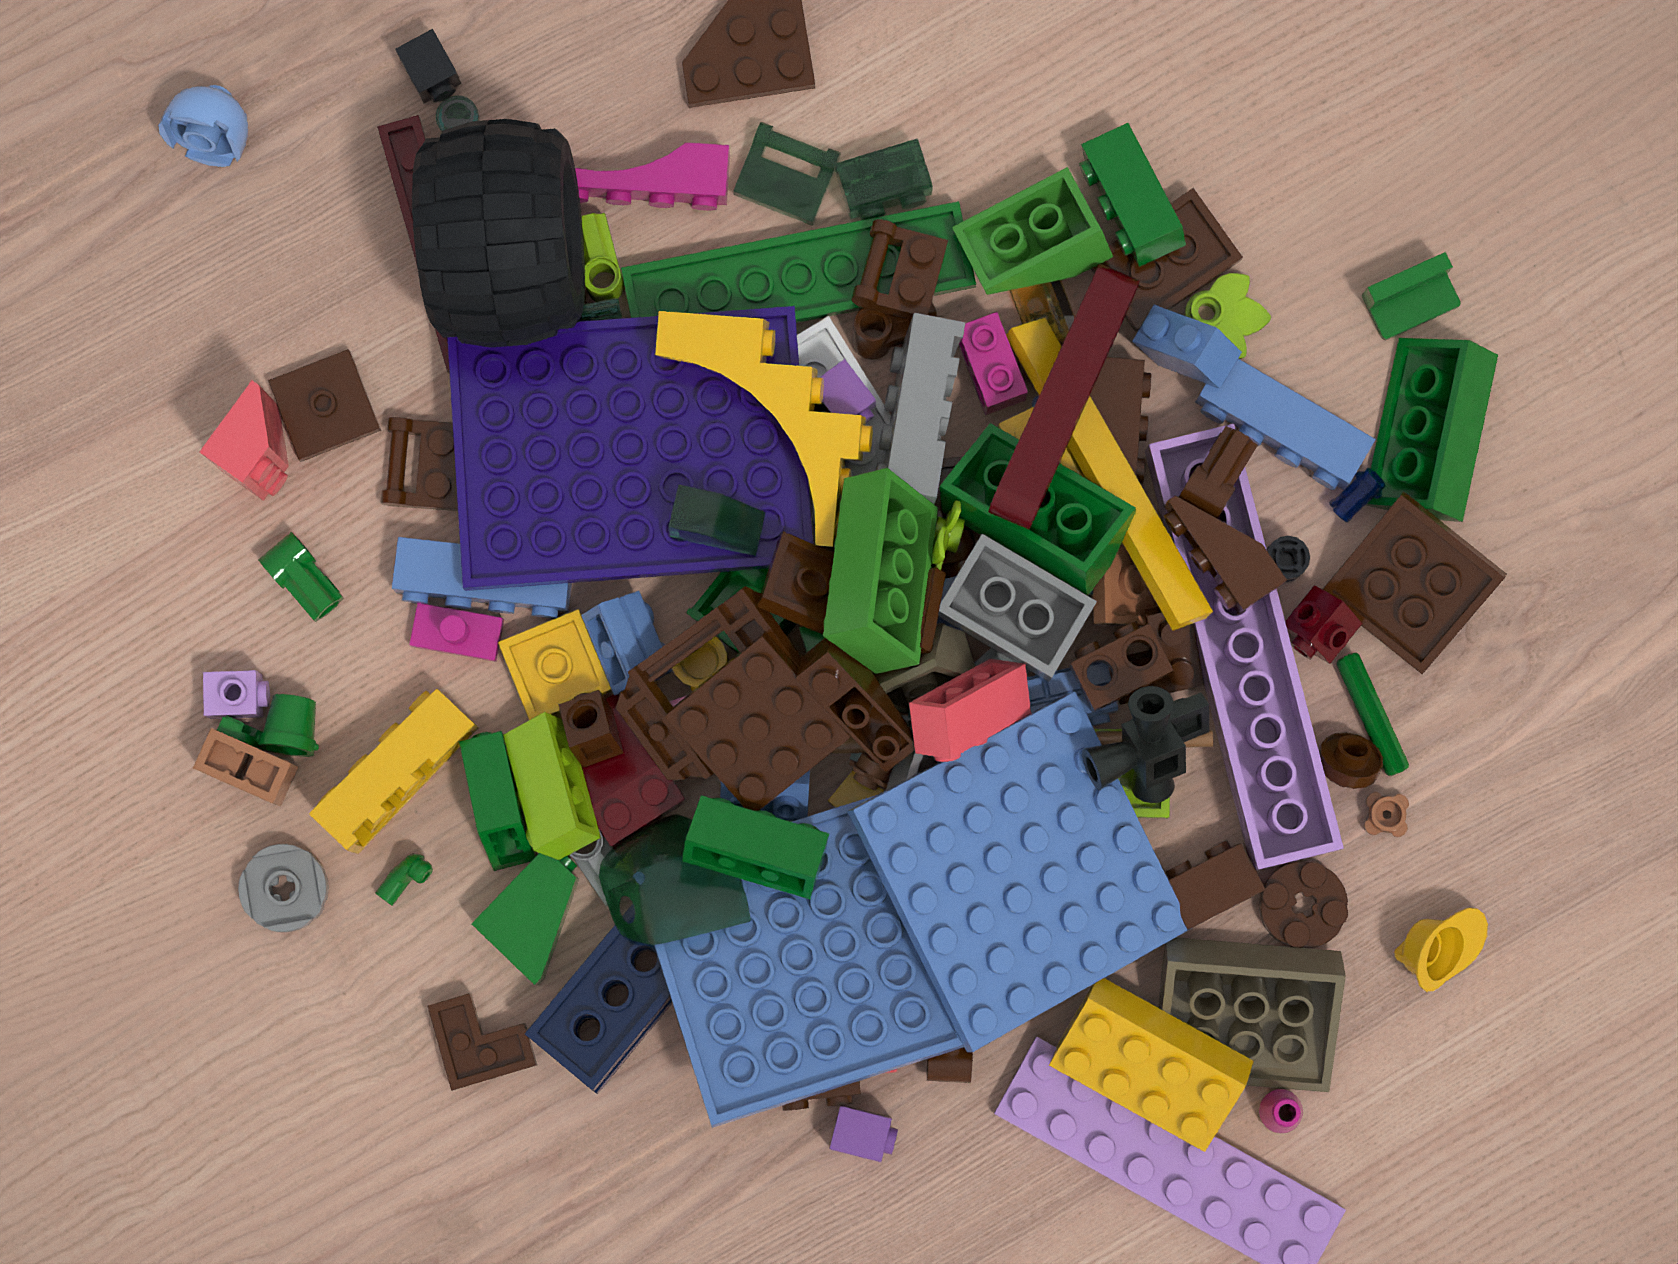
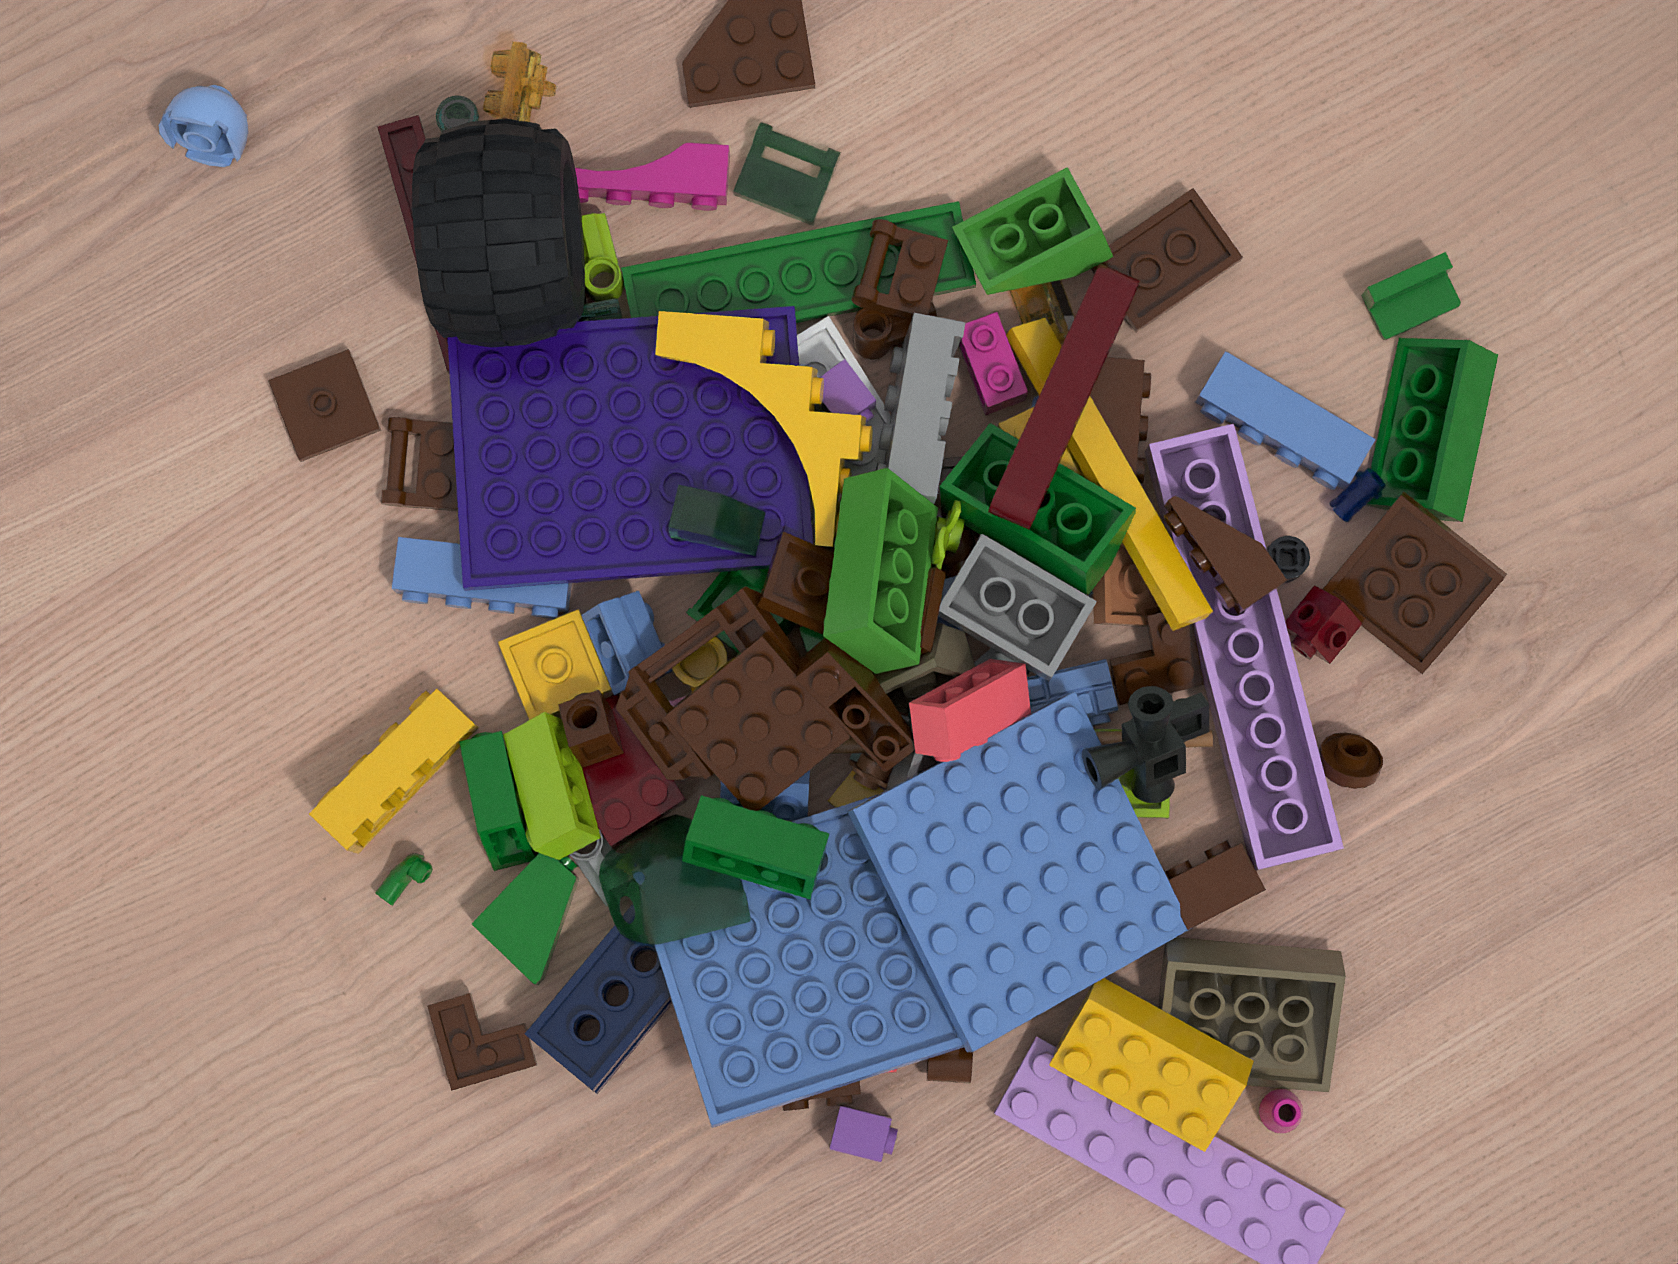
(235, 694): lavender brick -> none
(239, 731): green tile -> none
(245, 767): nougat brick -> none
(251, 443): coral slope -> none
(264, 872): light grey plate -> none
(289, 726): green piece -> none
(296, 570): green piece -> none
(429, 67): black brick -> none
(456, 632): dark pink tile -> none
(523, 83): none -> clear yellow hips
(884, 180): clear green brick -> none
(1125, 676): reddish brown brick -> none
(1131, 195): green brick -> none
(1187, 346): medium blue brick -> none
(1214, 480): reddish brown piece -> none
(1233, 312): lime plate -> none
(1296, 929): reddish brown plate -> none
(1372, 713): green axle -> none
(1395, 805): nougat plate -> none
(1443, 948): yellow piece -> none

